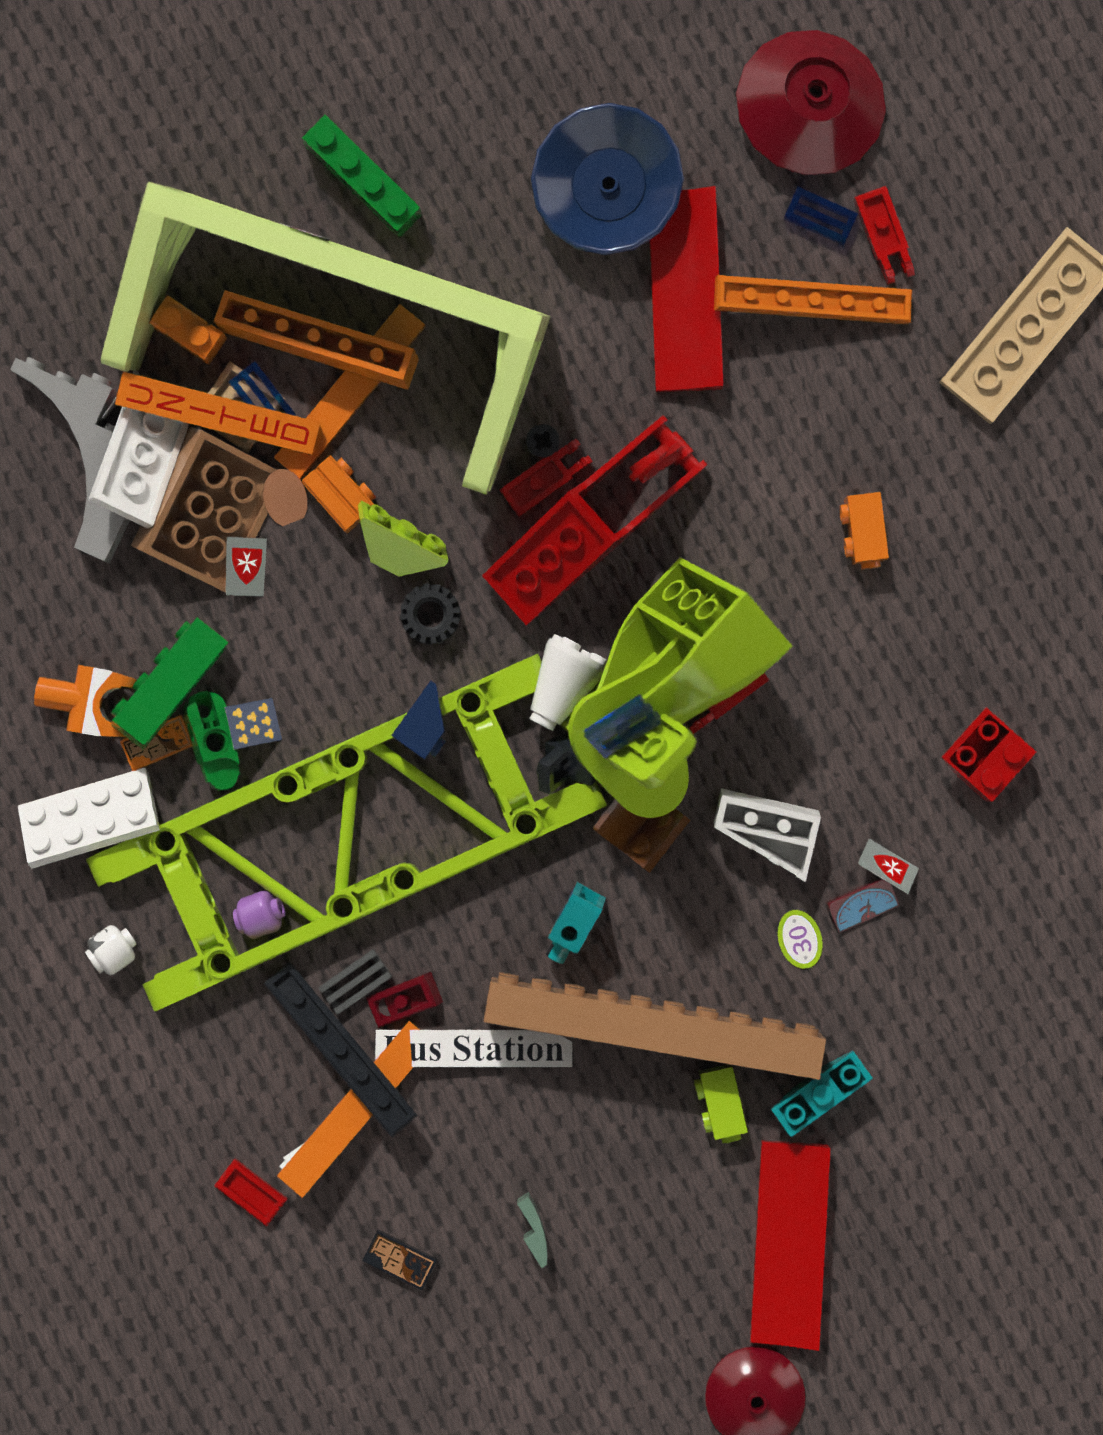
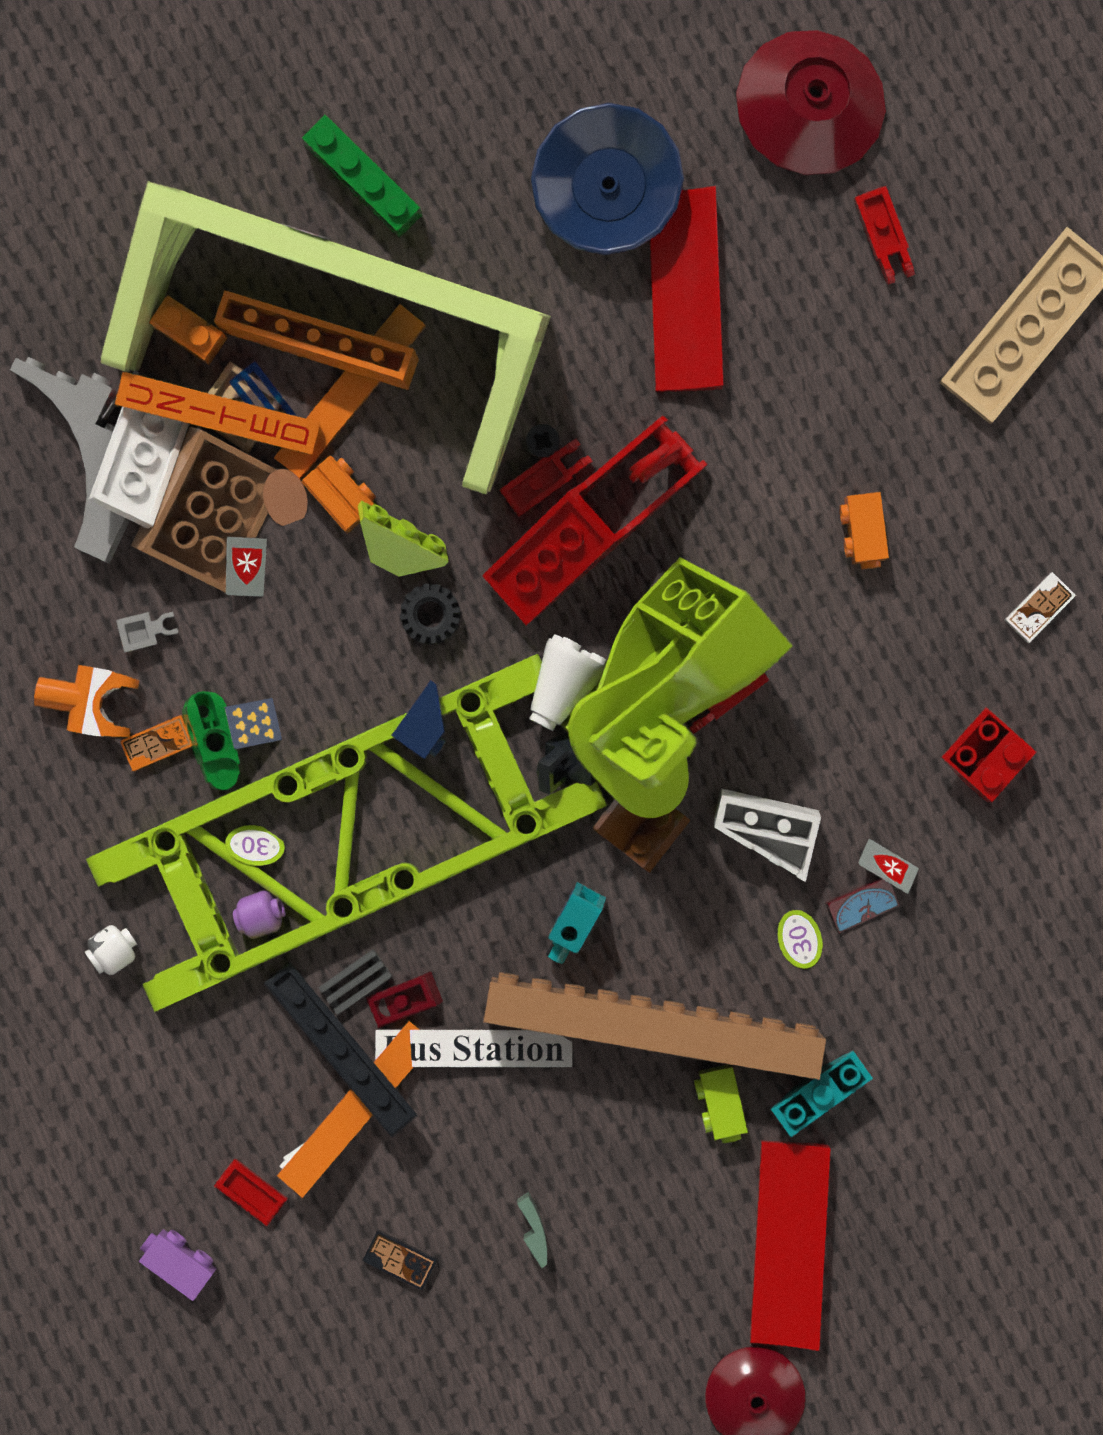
(88, 818): white plate -> none
(140, 631): none -> light grey plate
(169, 683): green brick -> none
(177, 1263): none -> medium lavender brick
(254, 845): none -> sticker
(618, 723): tile -> none
(812, 299): orange tile -> none
(814, 227): clear blue tile -> none
(1039, 607): none -> tile

